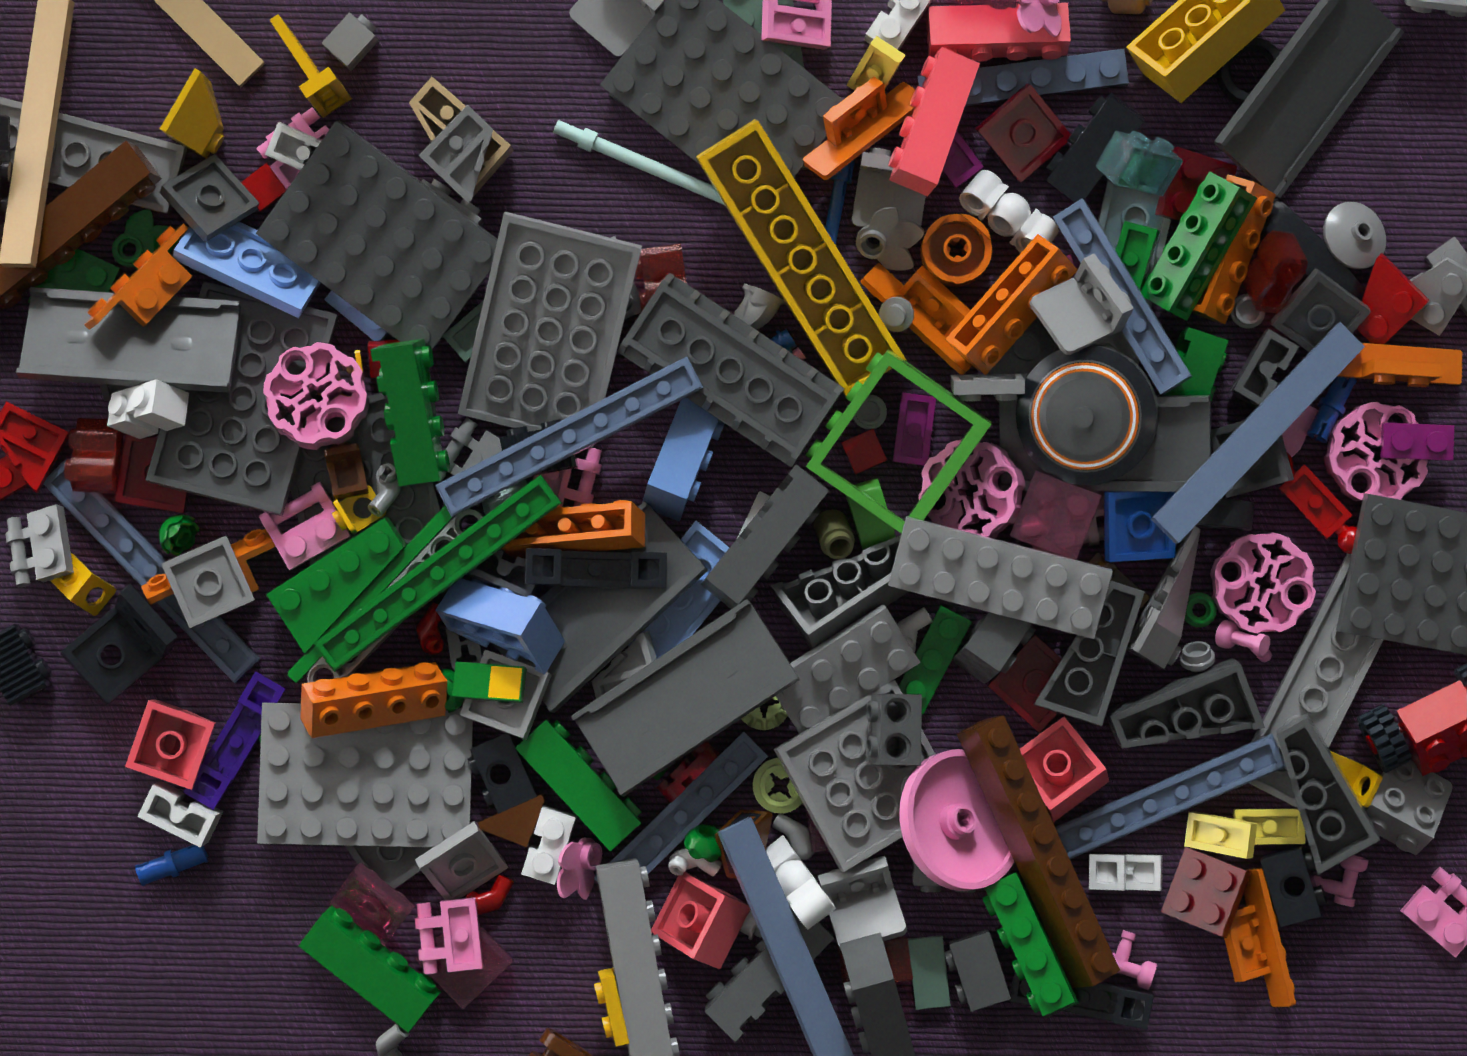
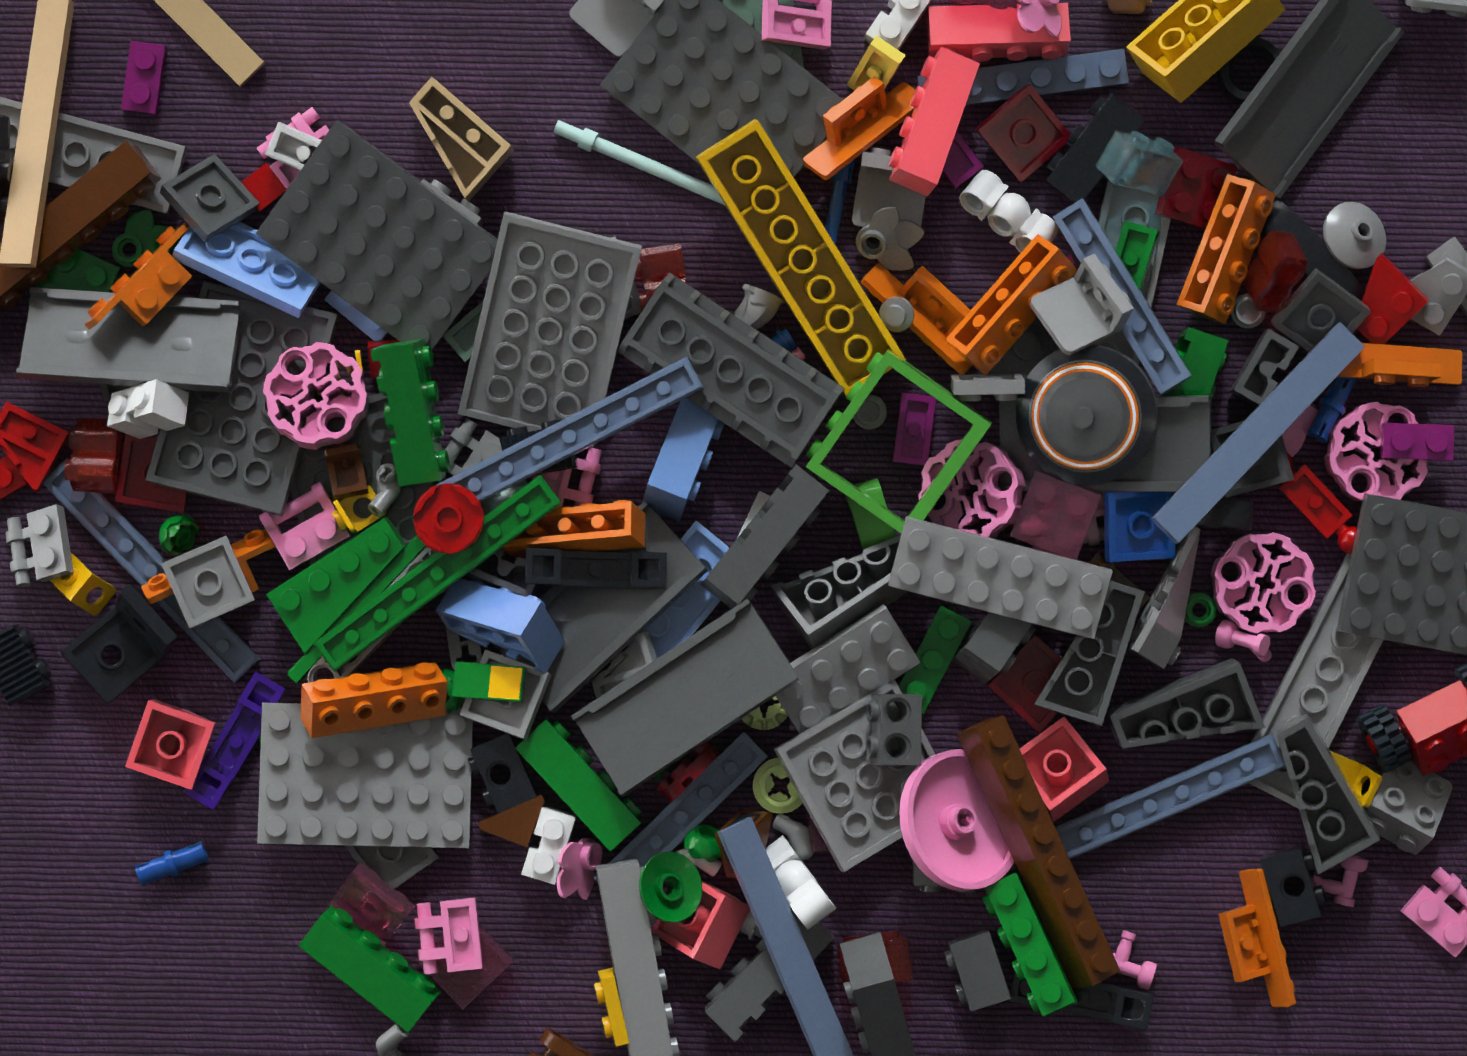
(143, 78): none -> magenta plate
(188, 821): white brick -> none
(195, 117): yellow slope -> none
(323, 87): yellow fence -> none
(351, 40): light grey brick -> none
(428, 631): red arm -> none
(448, 518): none -> red tile
(460, 151): light grey wing -> none
(461, 863): light grey plate -> none
(495, 897): red arm -> none
(682, 884): none -> green dish
(834, 534): olive brick -> none
(863, 901): light grey bracket -> none
(864, 451): red tile -> none
(910, 625): white arm -> none
(929, 972): sand green tile -> none
(955, 230): orange brick -> none
(1125, 872): white slope -> none
(1197, 656): light grey plate -> none
(1198, 245): green brick -> none
(1206, 892): plate -> none
(1220, 834): light yellow plate -> none
(1274, 825): light yellow plate -> none

